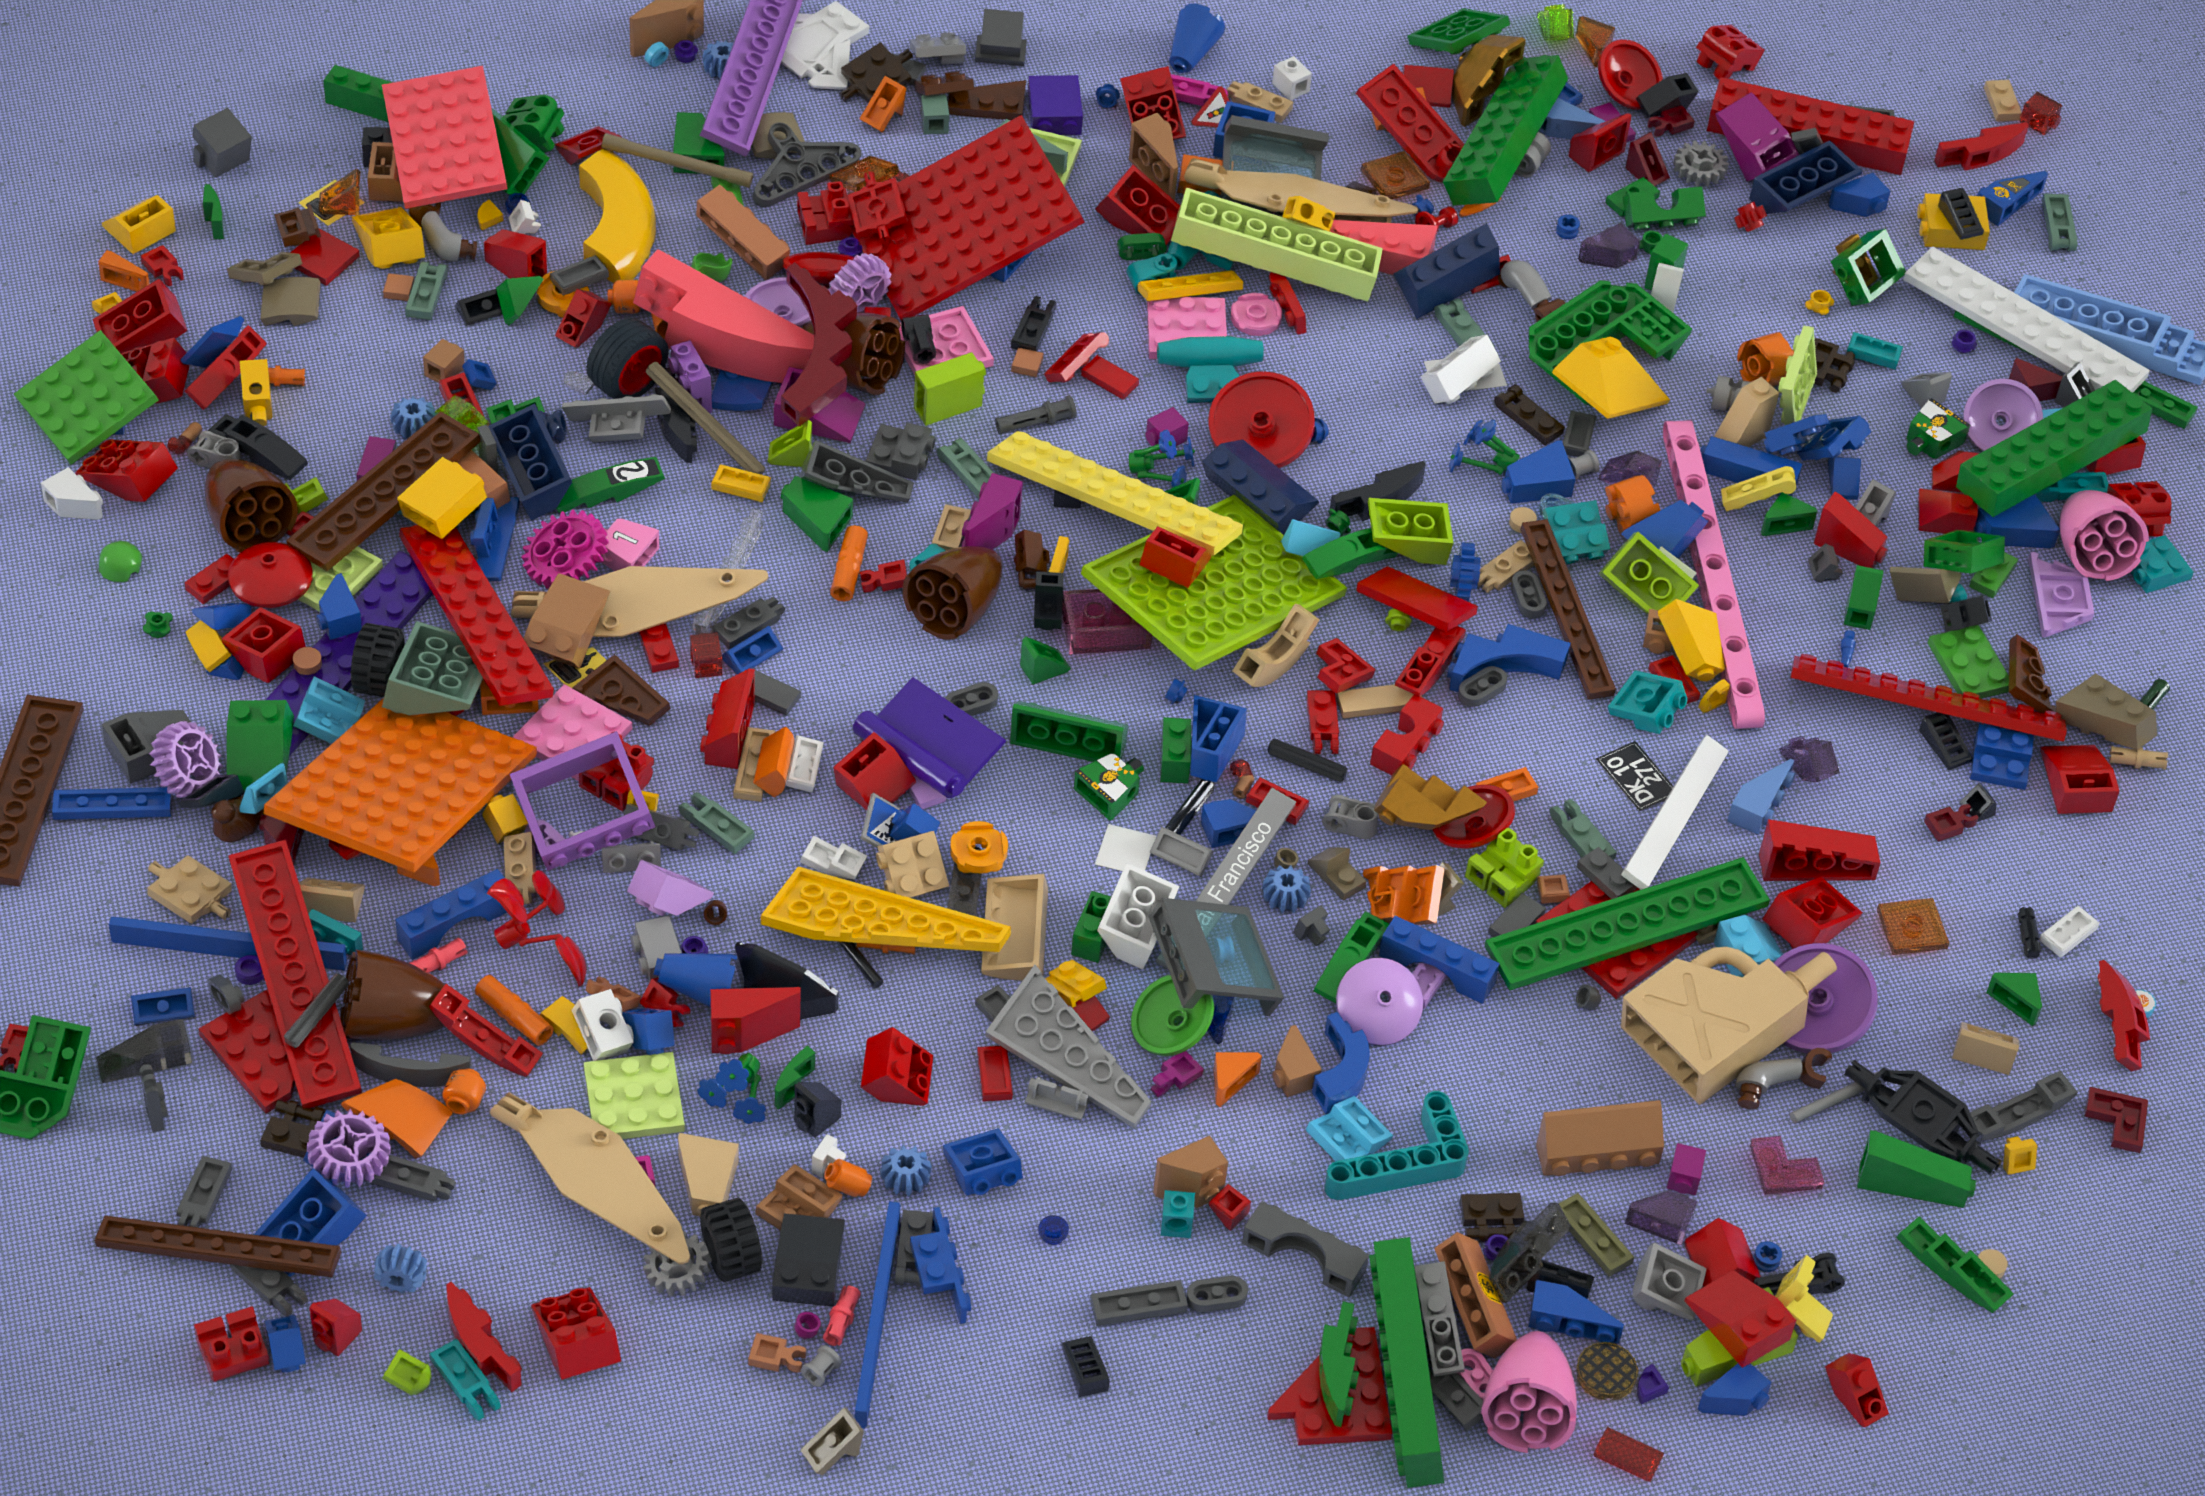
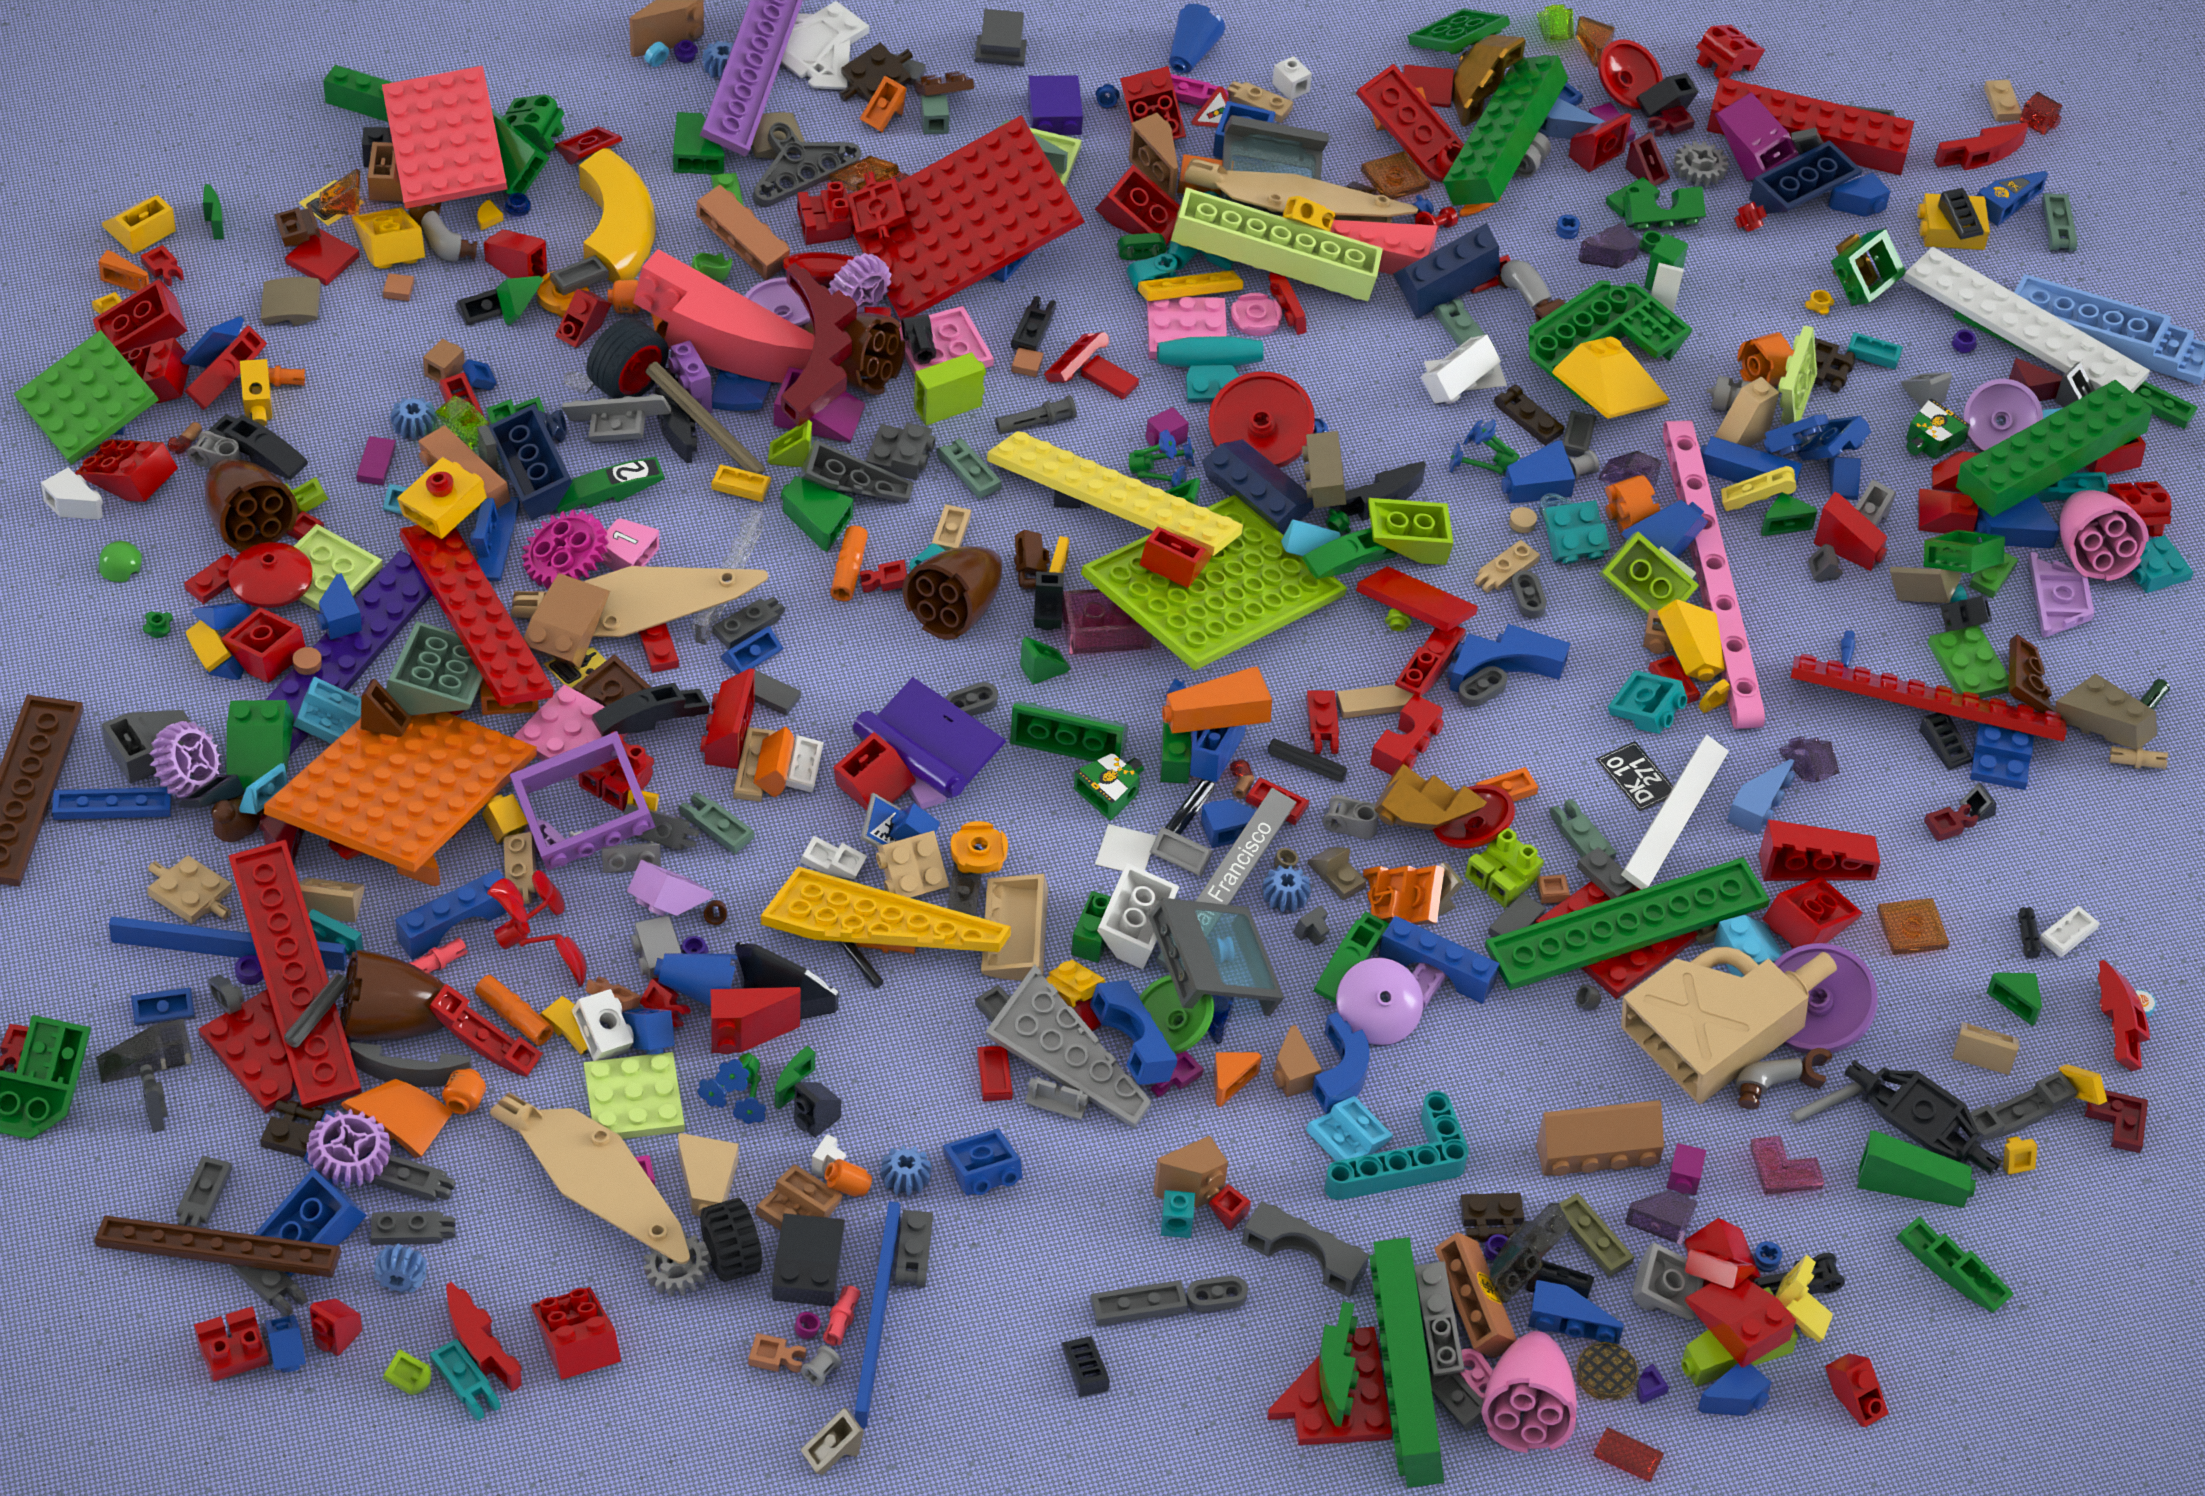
(221, 143): dark grey plate -> none
(264, 271): dark tan plate -> none
(374, 496): reddish brown plate -> none
(375, 657): black tyre -> none
(381, 712): none -> reddish brown slope
(411, 1227): none -> dark grey hinge
(426, 290): sand green plate -> none
(440, 484): none -> red plate
(523, 219): white tile -> none
(643, 708): none -> black slope
(706, 655): clear red brick -> none
(730, 174): dark tan piece -> none
(850, 246): dark purple plate -> none
(896, 1069): red slope -> none
(936, 1264): blue bracket -> none
(947, 47): light grey plate -> none
(989, 101): reddish brown wing -> none
(995, 514): magenta slope -> none
(1053, 1229): clear blue plate -> none
(1121, 1008): none -> blue arch
(1219, 703): none -> orange slope
(1281, 652): tan arch -> none
(1324, 469): none -> dark tan wedge
(1344, 667): red plate -> none
(1465, 571): blue gear -> none
(1568, 609): reddish brown plate -> none
(1717, 1267): none -> slope
(1863, 597): green slope -> none
(1994, 1261): tan tile -> none
(2080, 779): red slope -> none
(2087, 1084): none -> yellow tile

